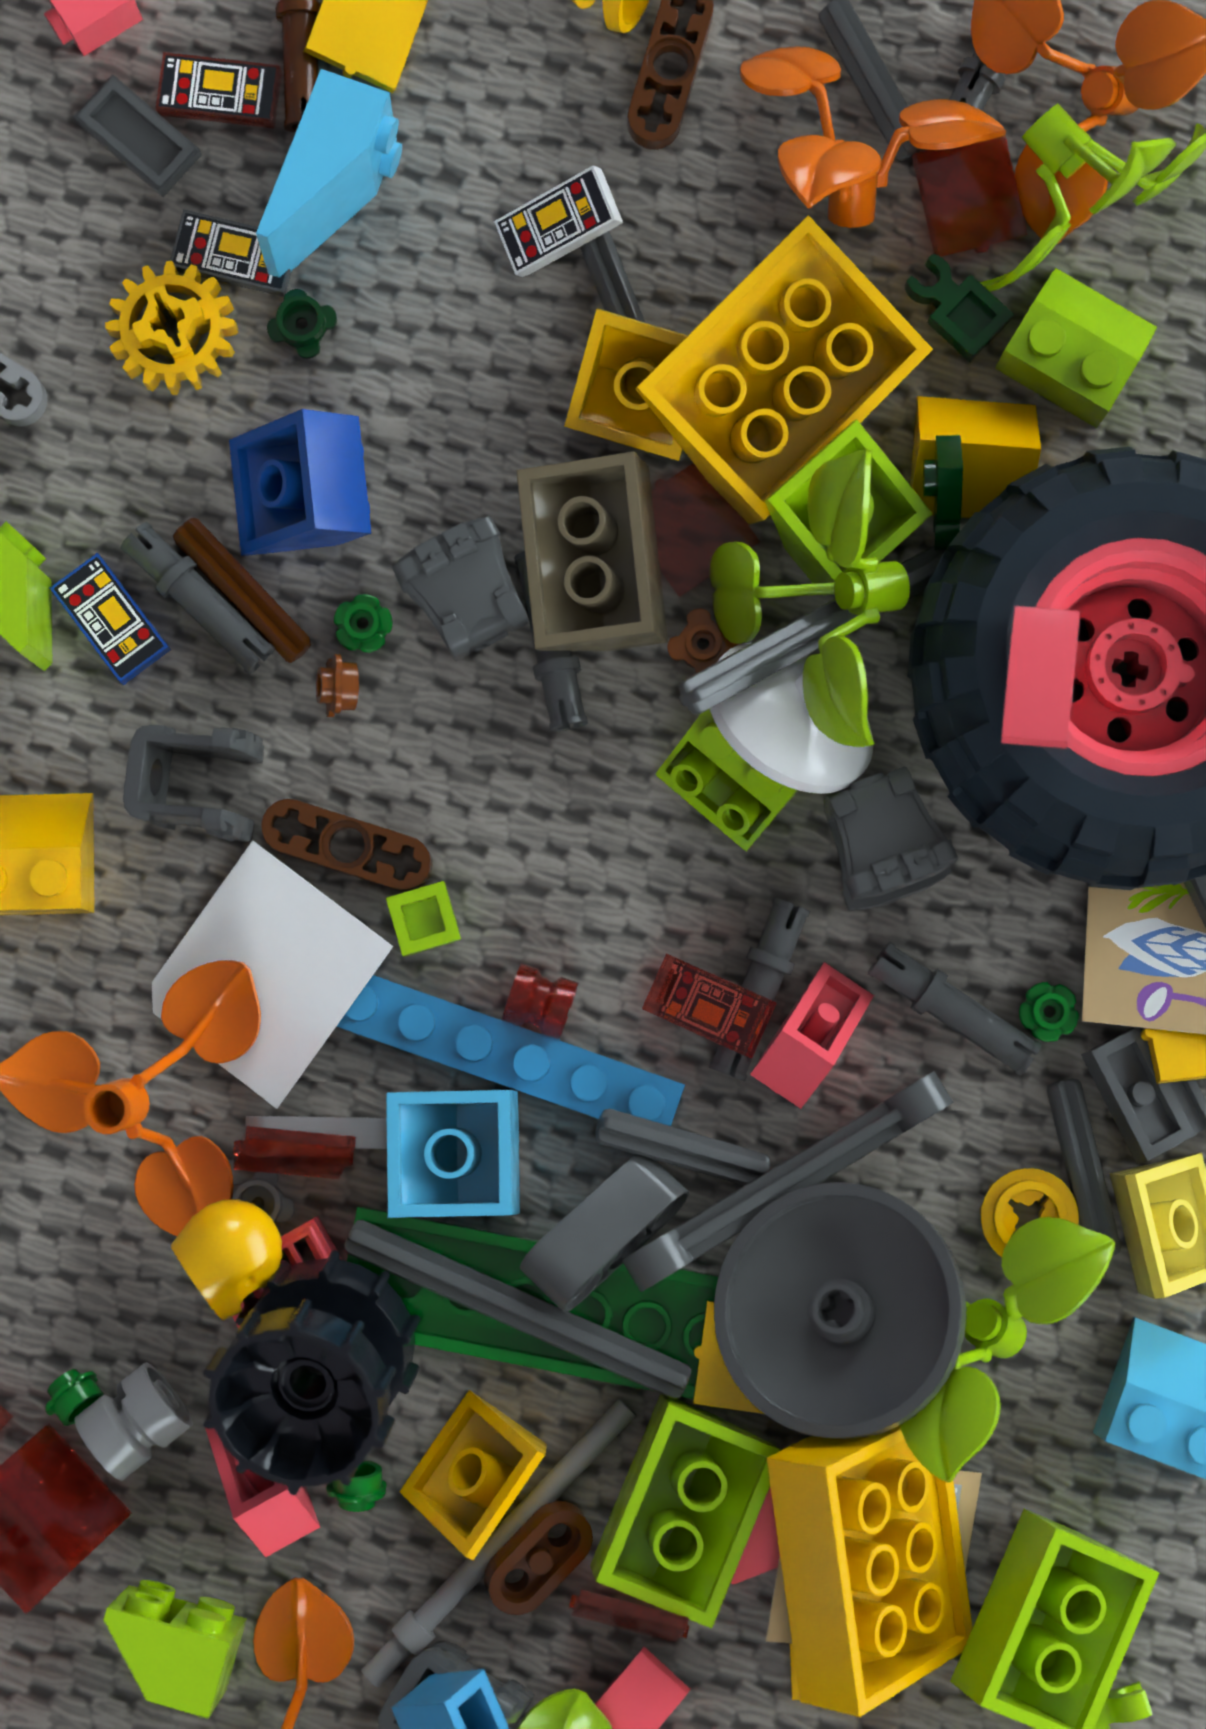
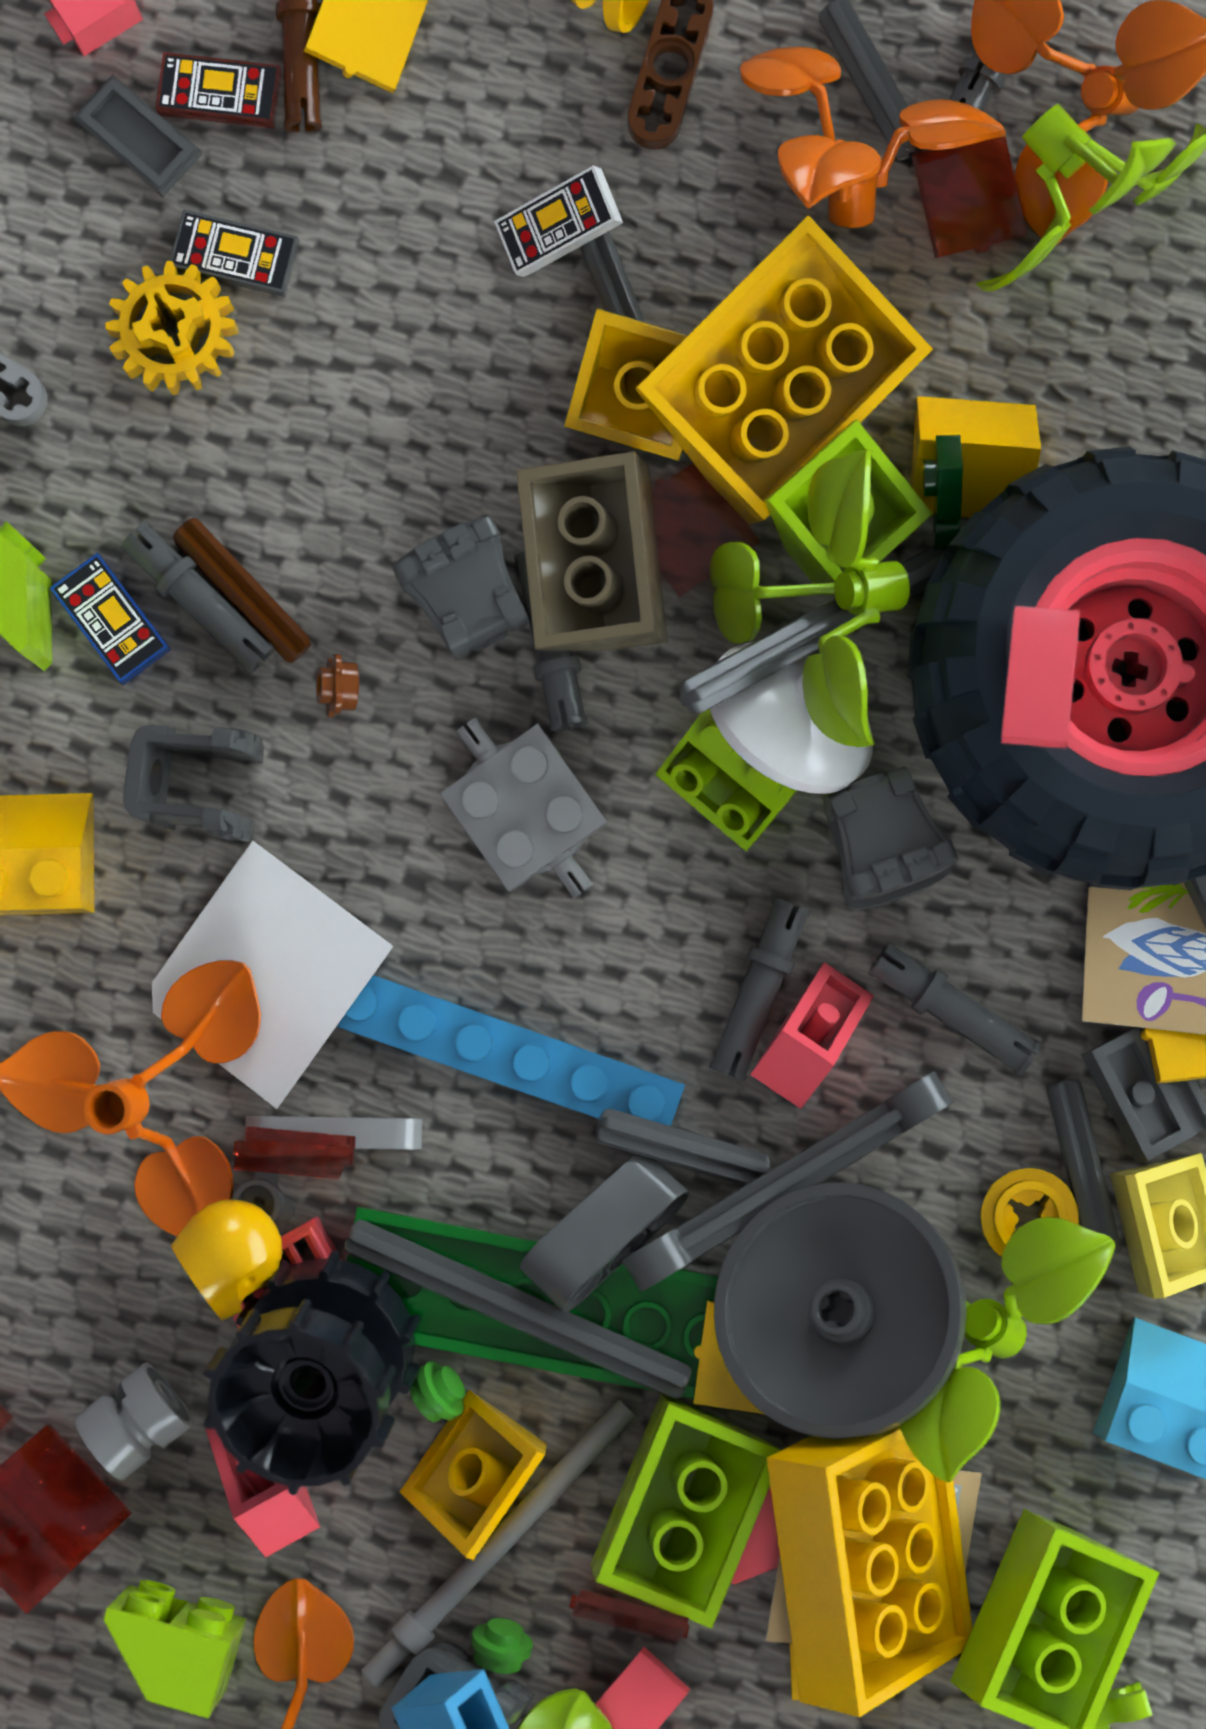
(72, 1394): green plate -> none
(291, 310): dark green plate -> none
(300, 483): blue slope -> none
(309, 816): reddish brown beam -> none
(330, 169): medium azure slope -> none
(362, 1491): green plate -> none
(367, 639): green plate -> none
(423, 919): lime plate -> none
(438, 1392): none -> bright green plate
(453, 1153): medium azure slope -> none
(501, 1645): none -> bright green plate
(524, 808): none -> light grey plate
(539, 1001): clear red wheel -> none
(542, 1558): reddish brown plate -> none
(685, 645): dark orange plate -> none
(709, 1006): clear red tile -> none
(964, 314): dark green plate -> none
(1032, 1011): green plate -> none
(1076, 348): lime slope -> none

